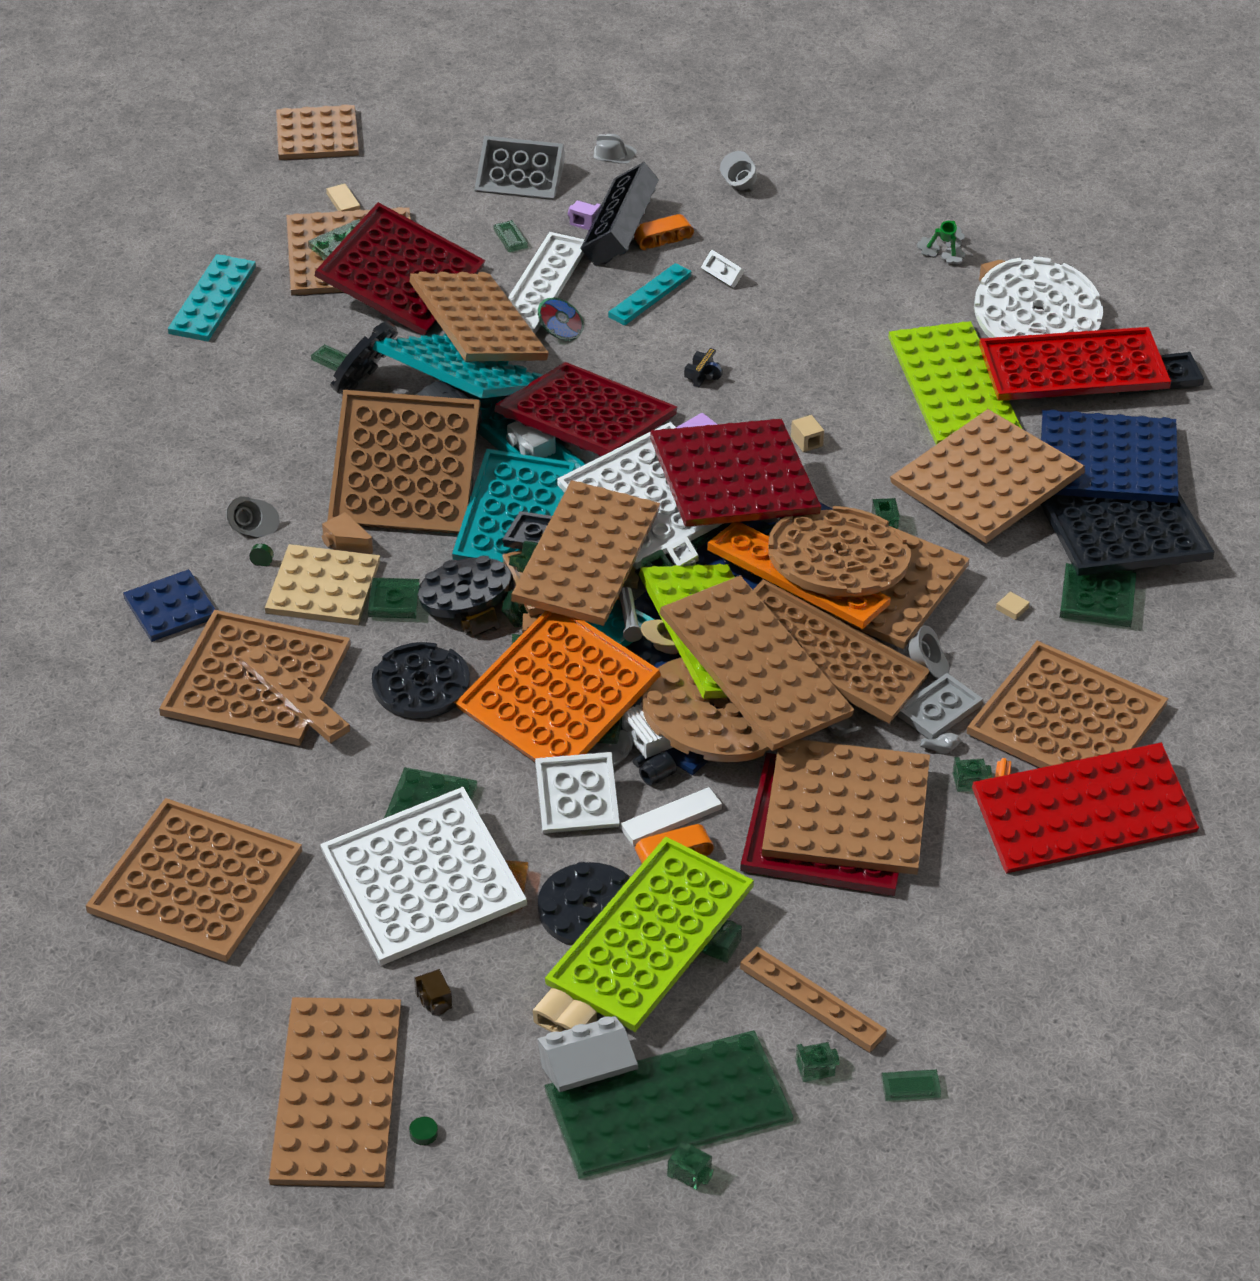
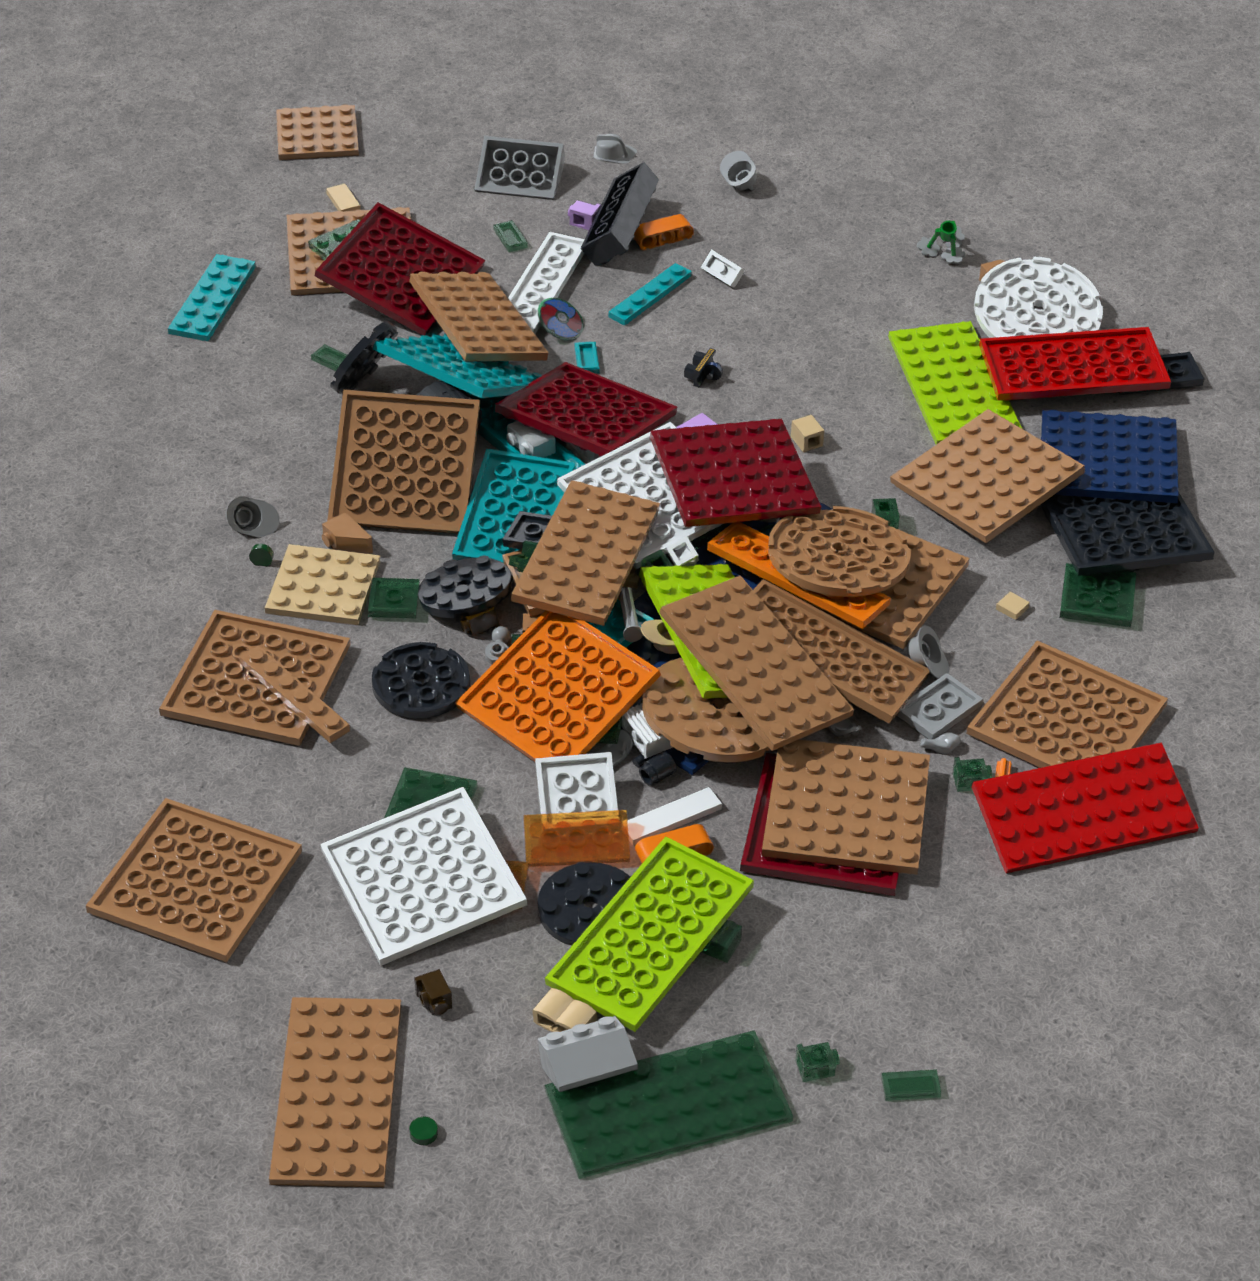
(169, 605): dark blue plate -> none
(500, 638): none -> light grey plate
(513, 610): clear green bracket -> none
(576, 838): none -> clear orange plate
(587, 356): none -> teal tile
(690, 1165): clear green brick -> none
(813, 999): medium nougat plate -> none

